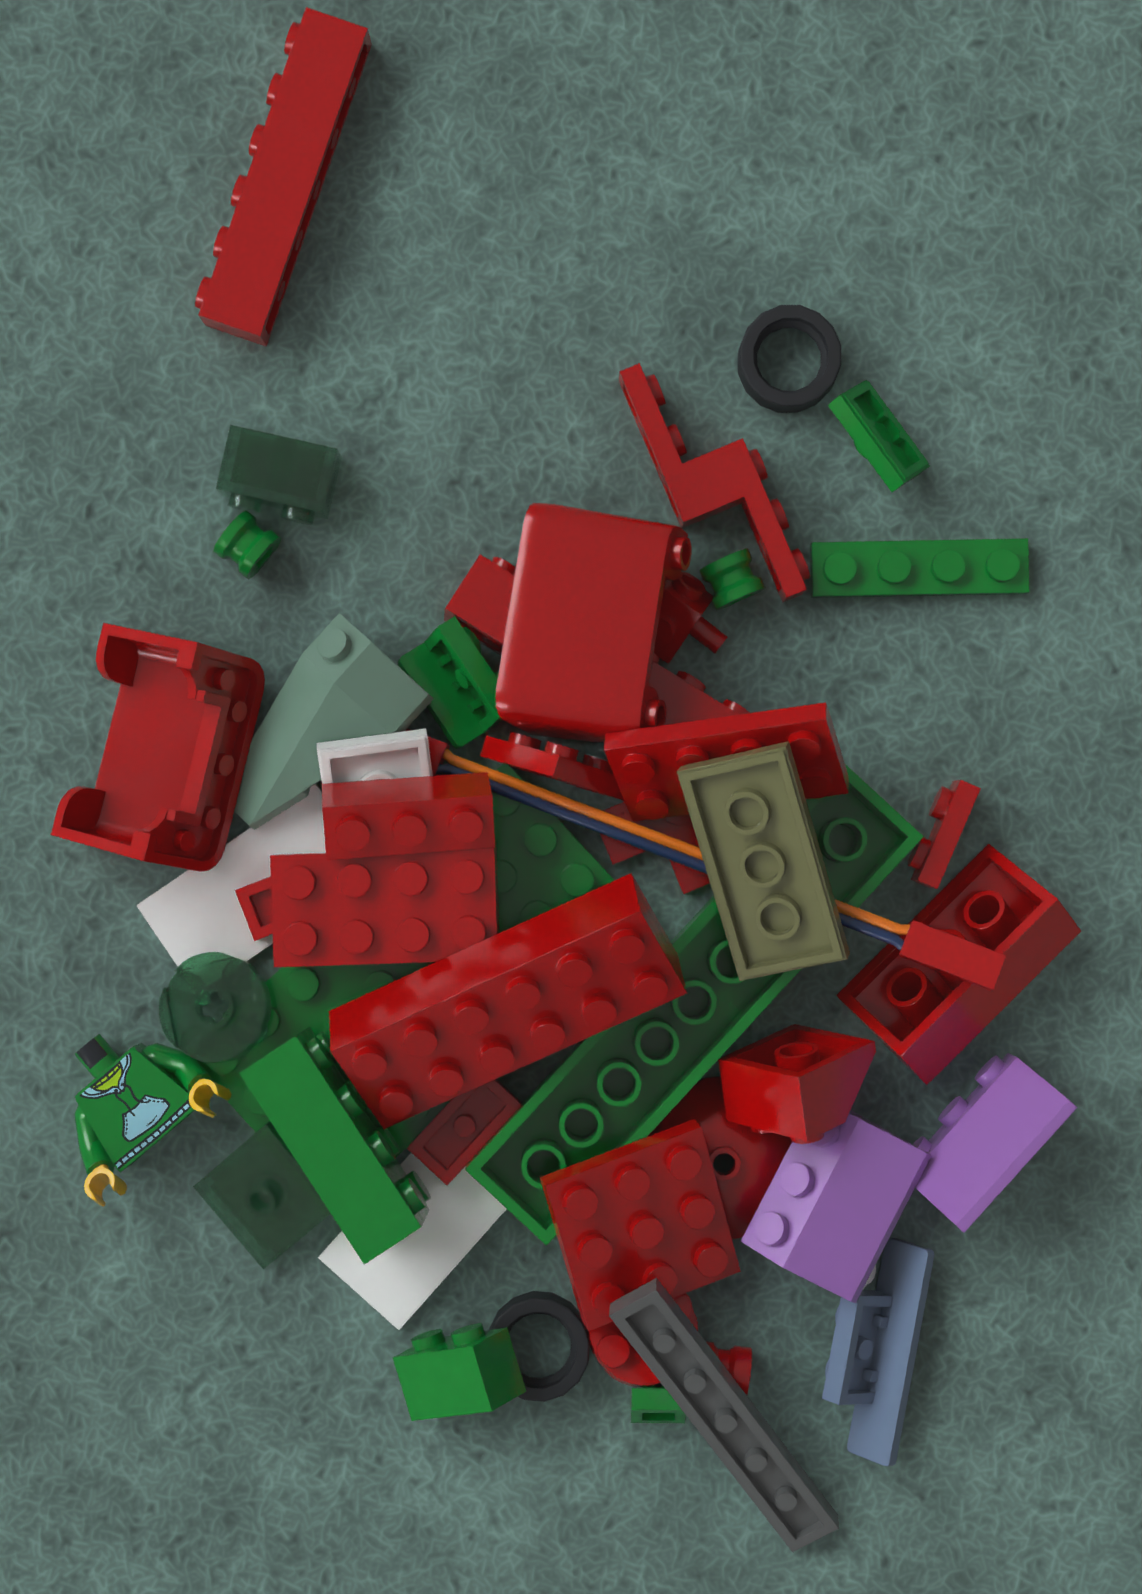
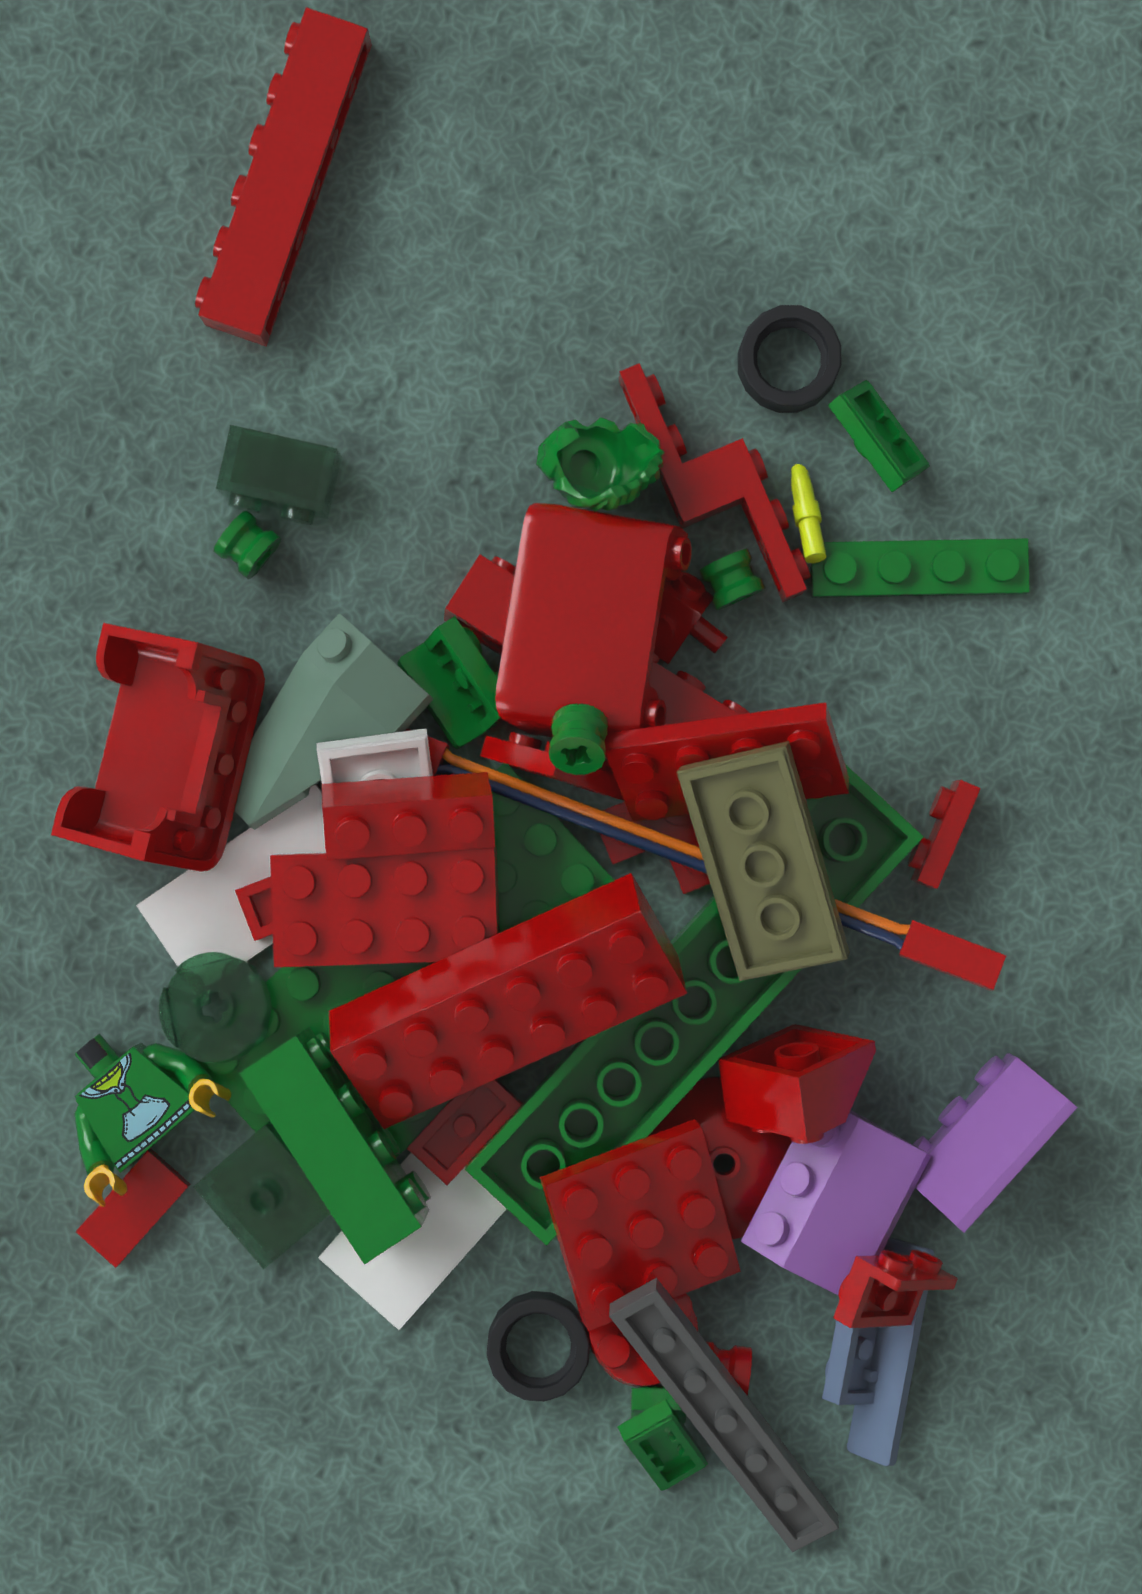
(127, 1218): none -> red tile
(459, 1372): green brick -> none
(578, 739): none -> green wheel
(599, 463): none -> green hair
(663, 1445): none -> green plate
(807, 515): none -> neon yellow piece
(888, 1288): none -> red bracket
(934, 1016): red slope -> none

